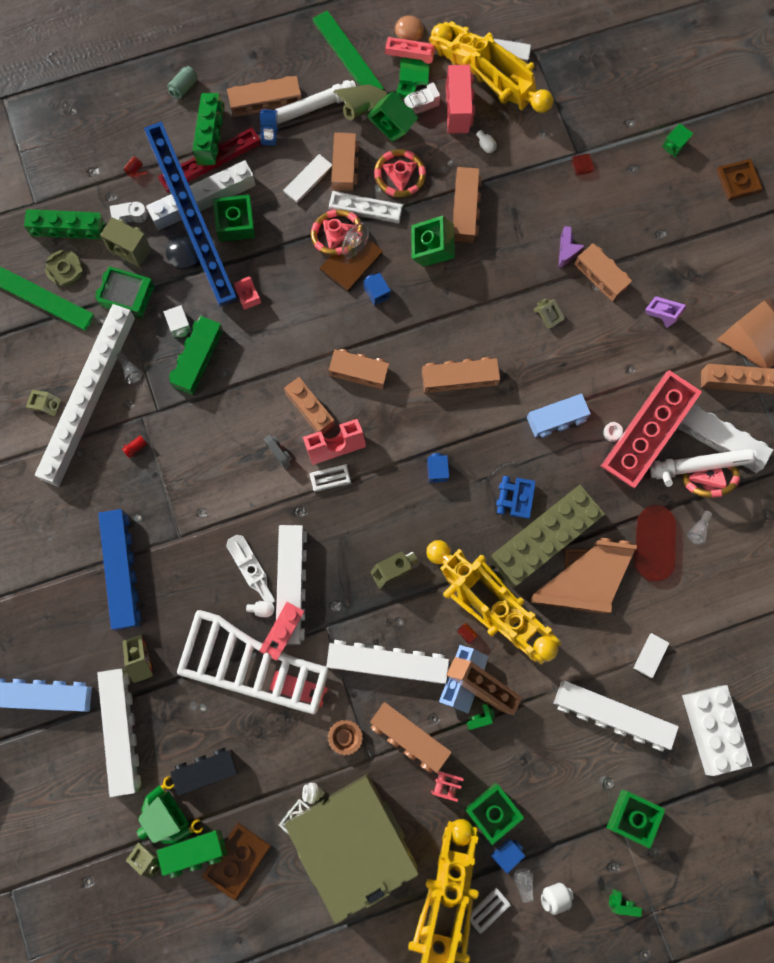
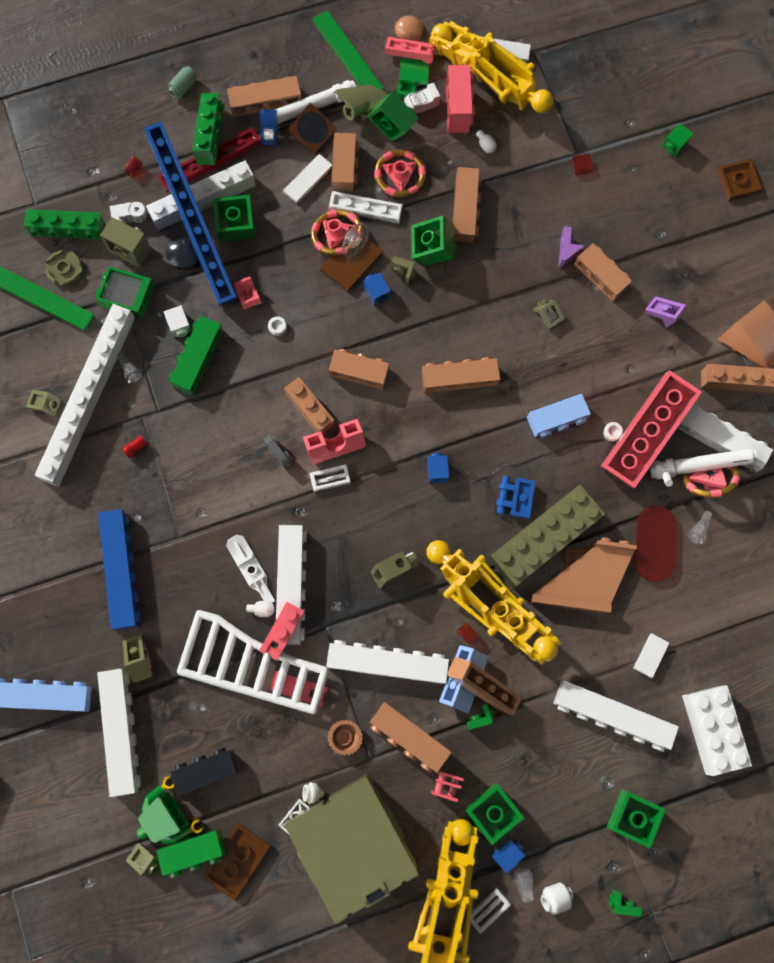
(277, 326): none -> white tile
(311, 128): none -> tile
(403, 266): none -> olive bracket

